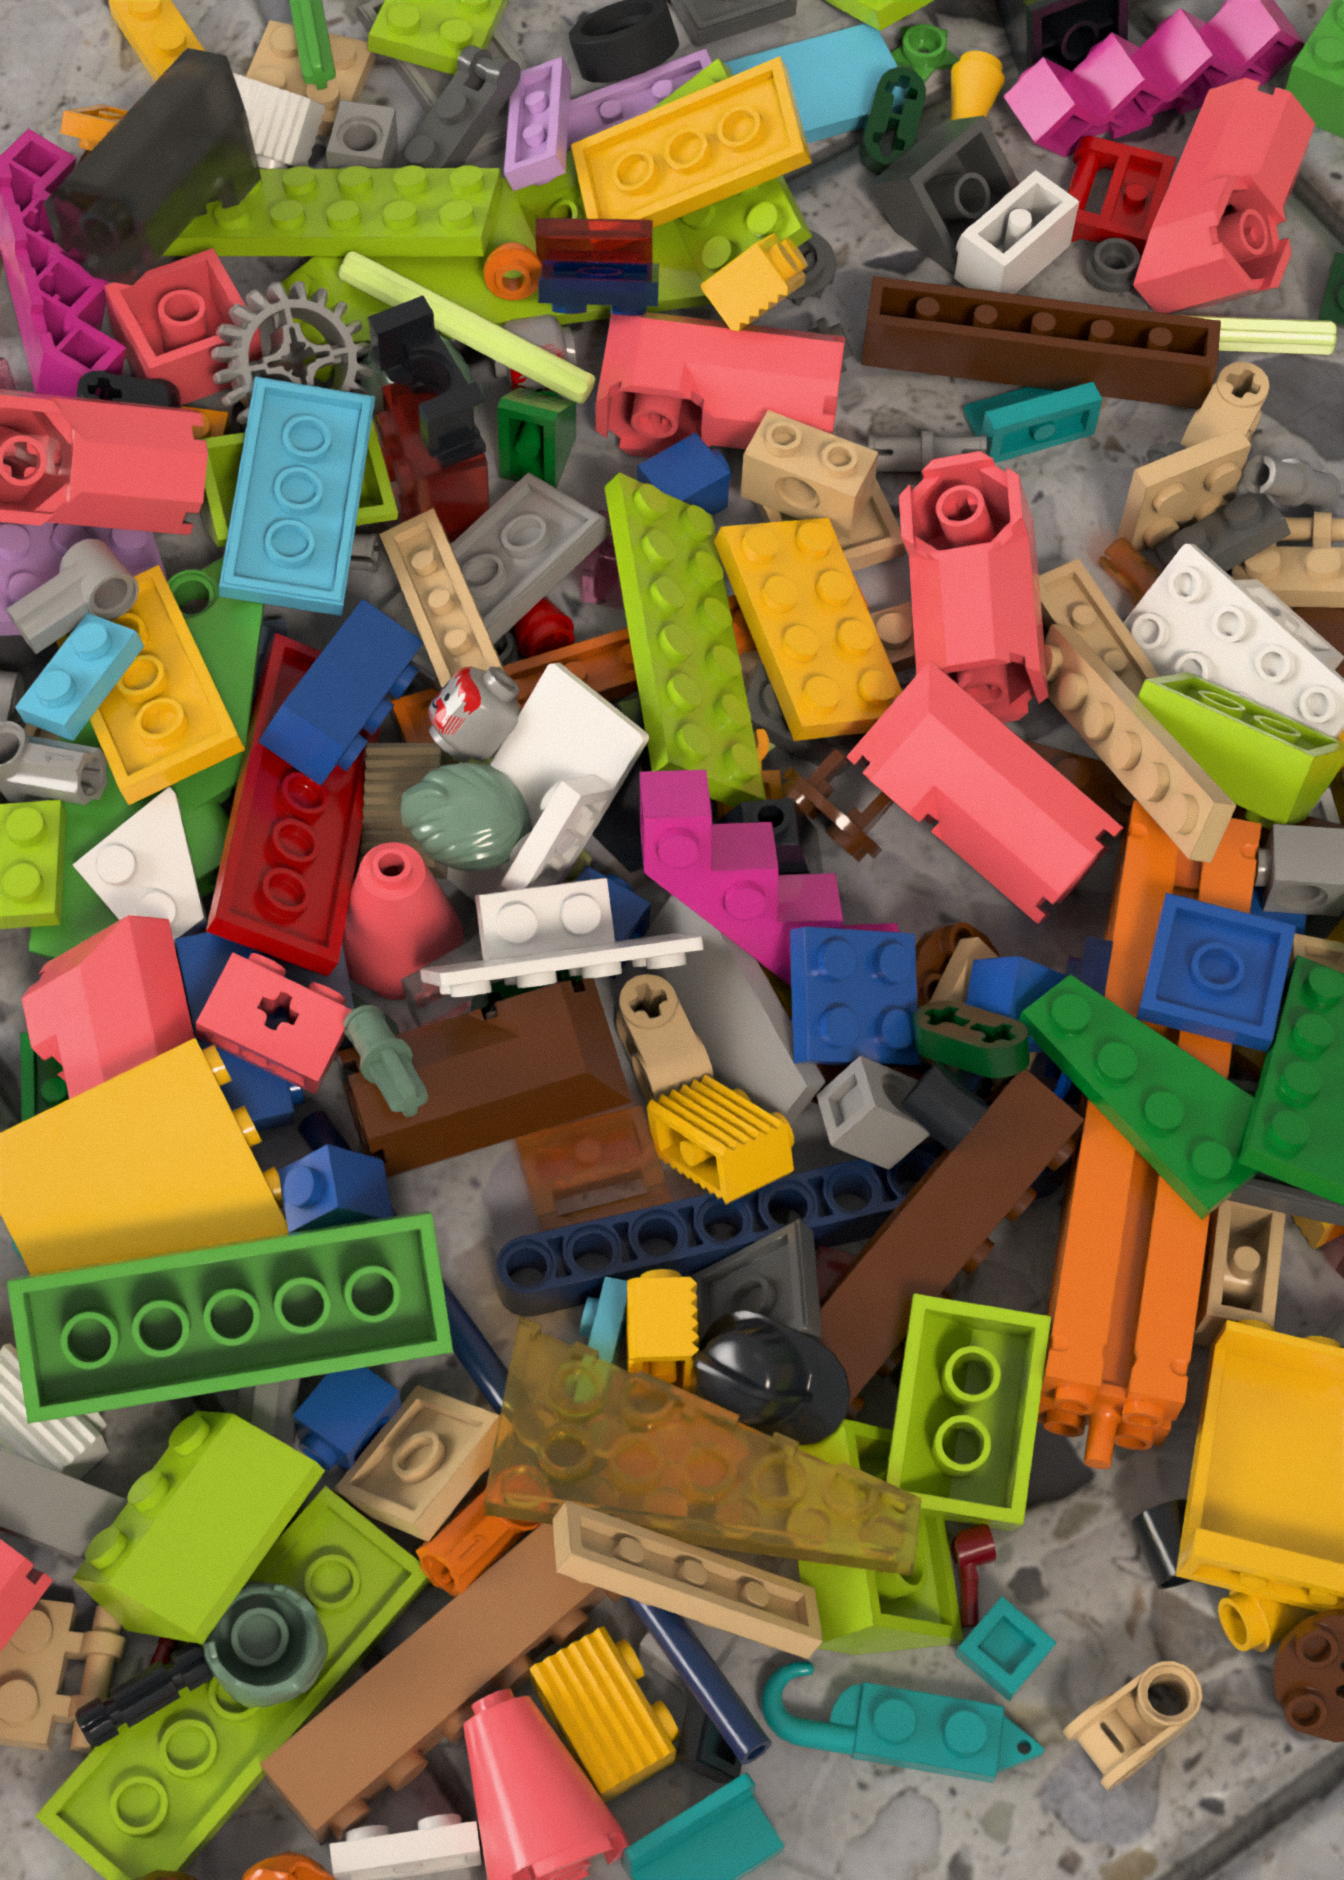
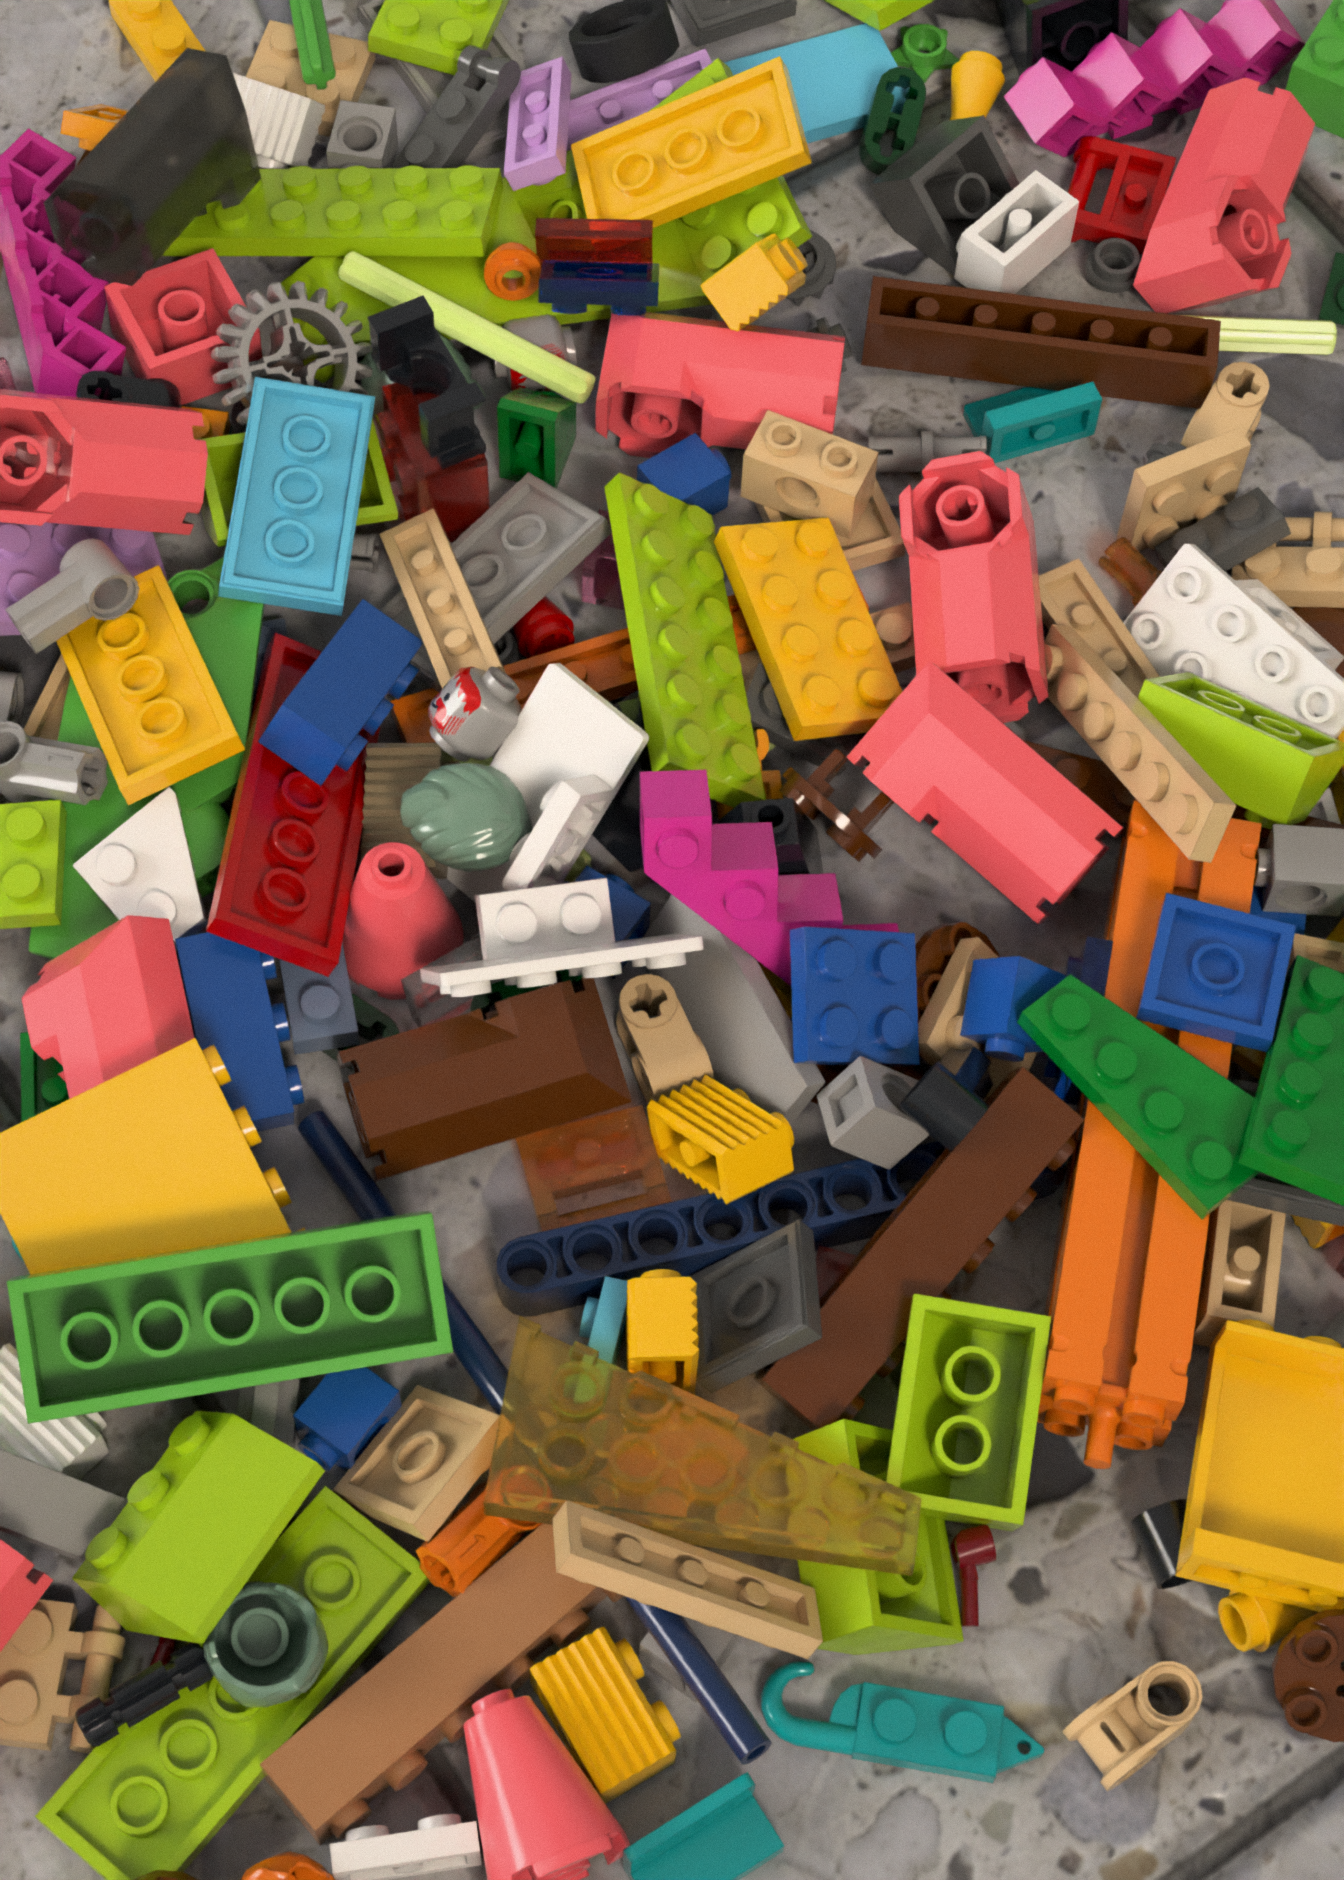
(79, 676): medium azure plate -> none
(294, 1051): coral brick -> none
(334, 1189): blue brick -> none
(385, 1060): sand green axle -> none
(704, 1748): black tile -> none
(772, 1377): black piece -> none
(971, 1039): dark green beam -> none
(1005, 1648): teal plate -> none
(1291, 482): light grey pin -> none

